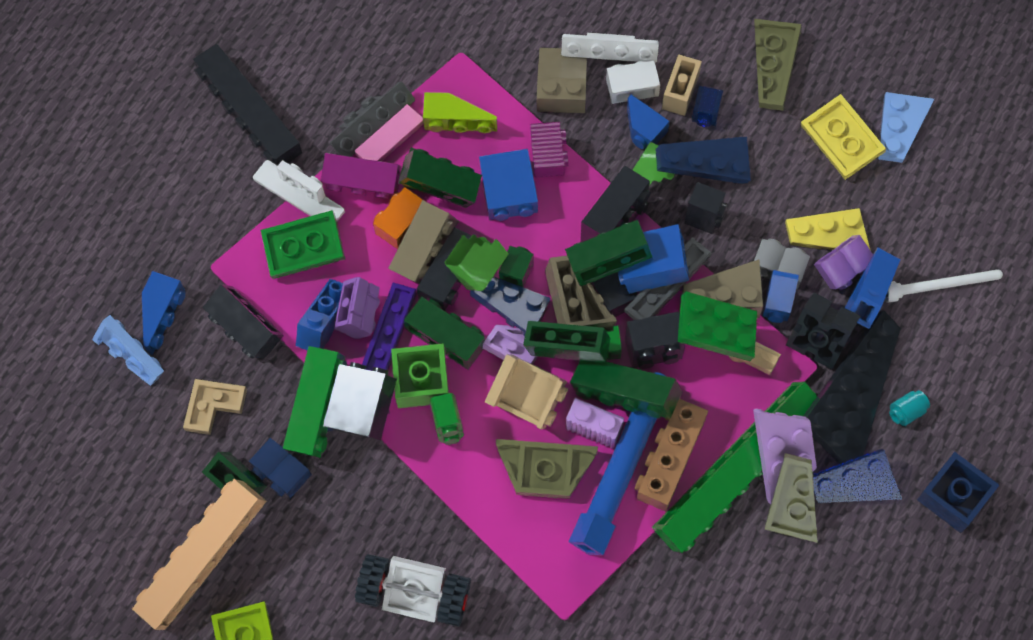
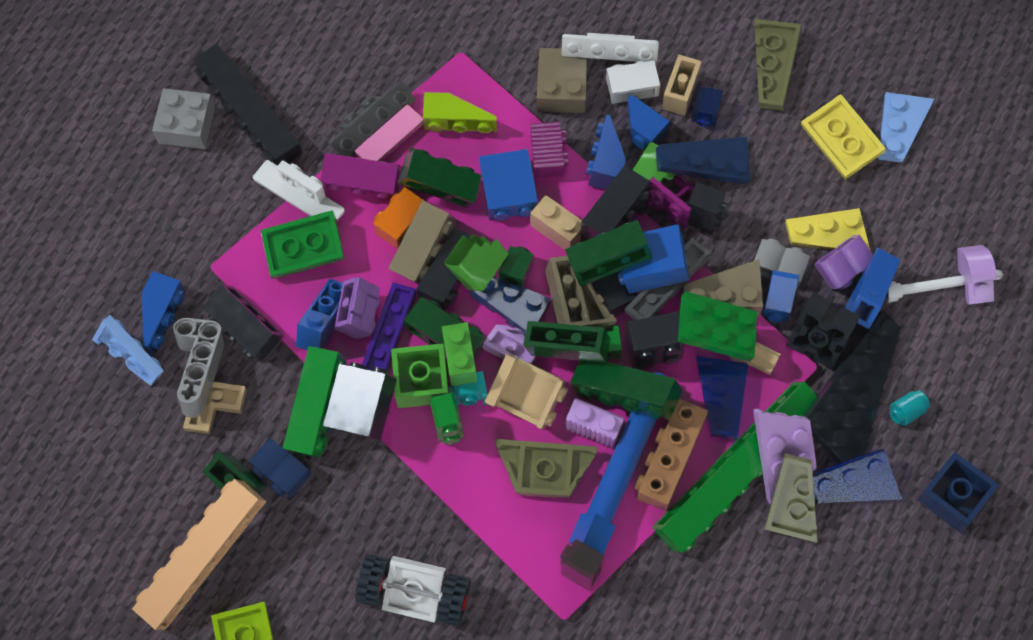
(183, 118): none -> light grey brick
(206, 345): none -> light grey beam
(459, 354): none -> bright green brick
(470, 393): none -> teal brick
(556, 223): none -> tan brick
(581, 564): none -> clear smoke brick
(608, 156): none -> blue slope
(669, 203): none -> magenta plate
(722, 394): none -> clear blue wing
(979, 272): none -> lavender brick

